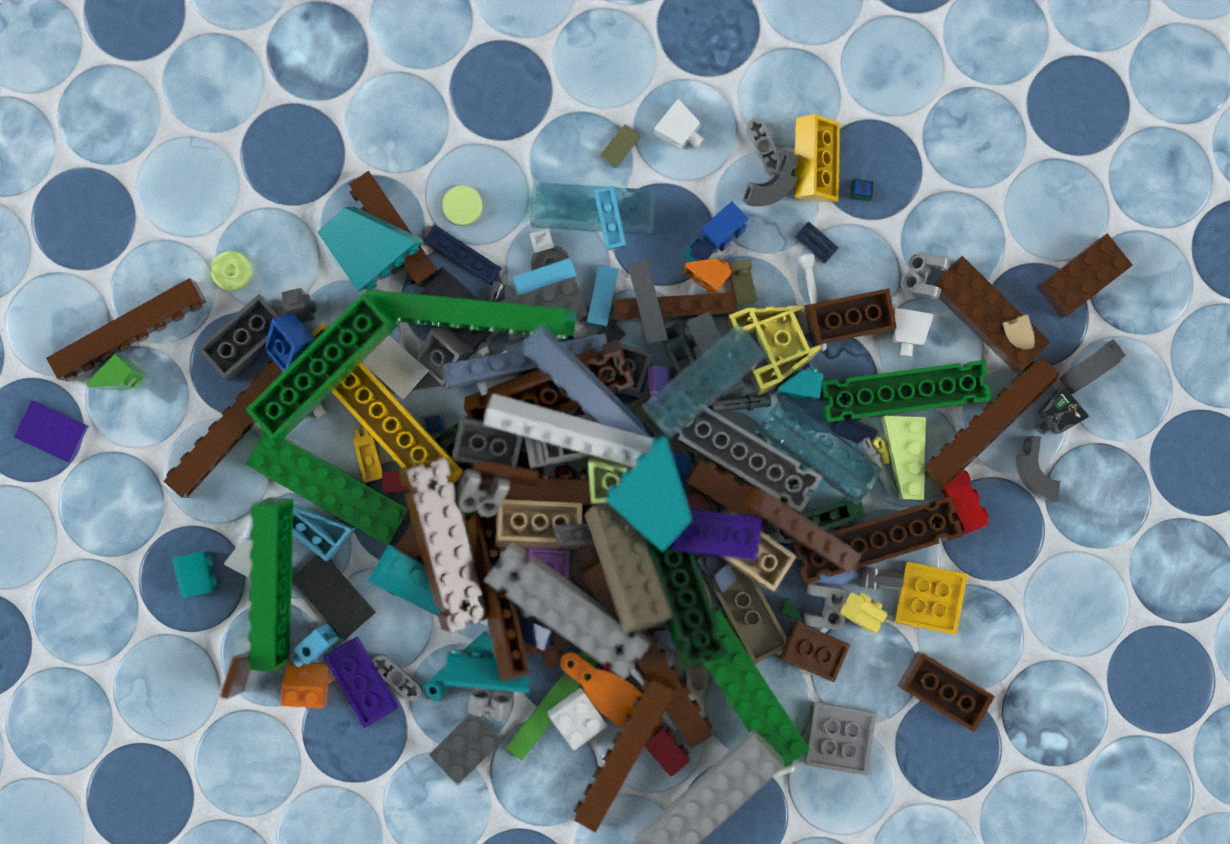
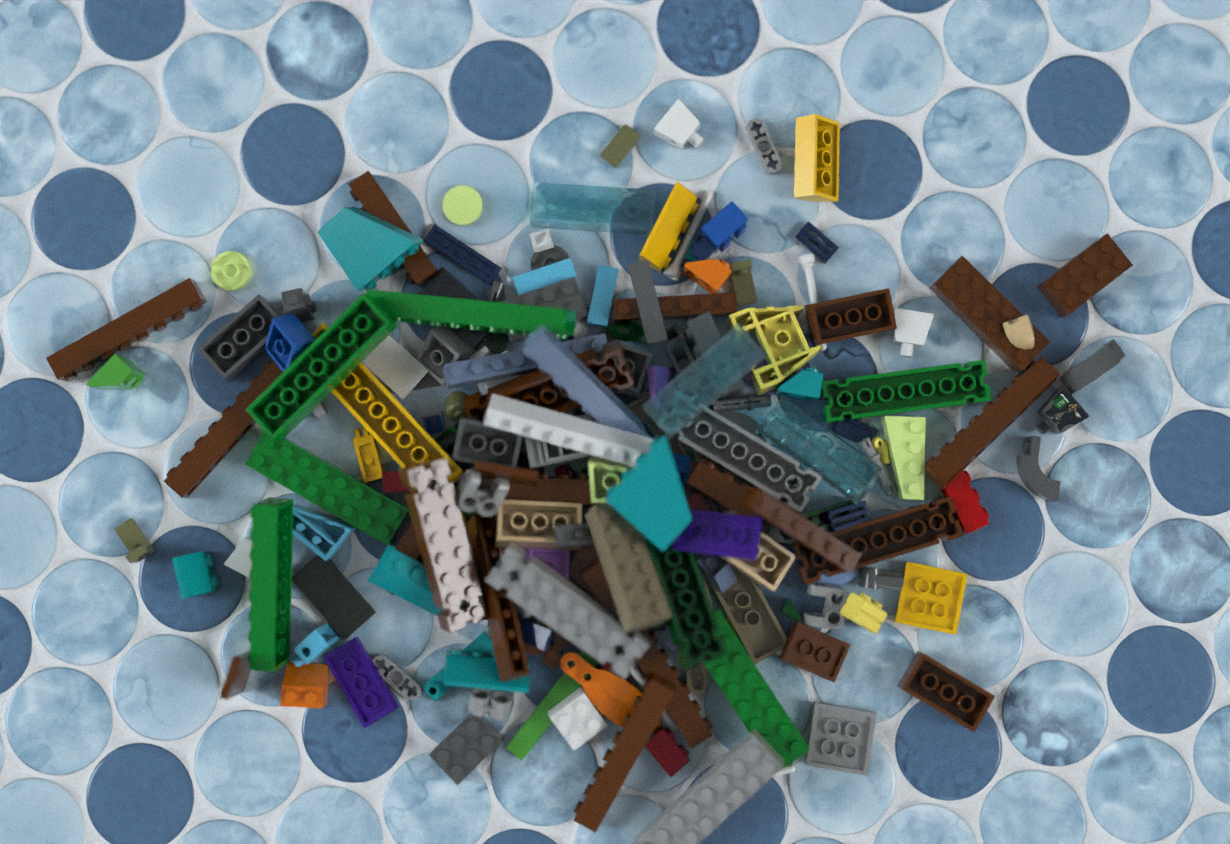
(51, 431): dark purple tile -> none
(134, 541): none -> olive bracket
(455, 405): none -> olive head
(496, 342): none -> dark green tile
(609, 218): medium azure tile -> none
(628, 331): none -> dark green plate
(668, 227): none -> yellow slope
(673, 270): none -> white piece
(775, 188): dark grey arch -> none
(862, 190): slope -> none
(863, 511): none -> dark blue tile
(920, 274): light grey piece -> none

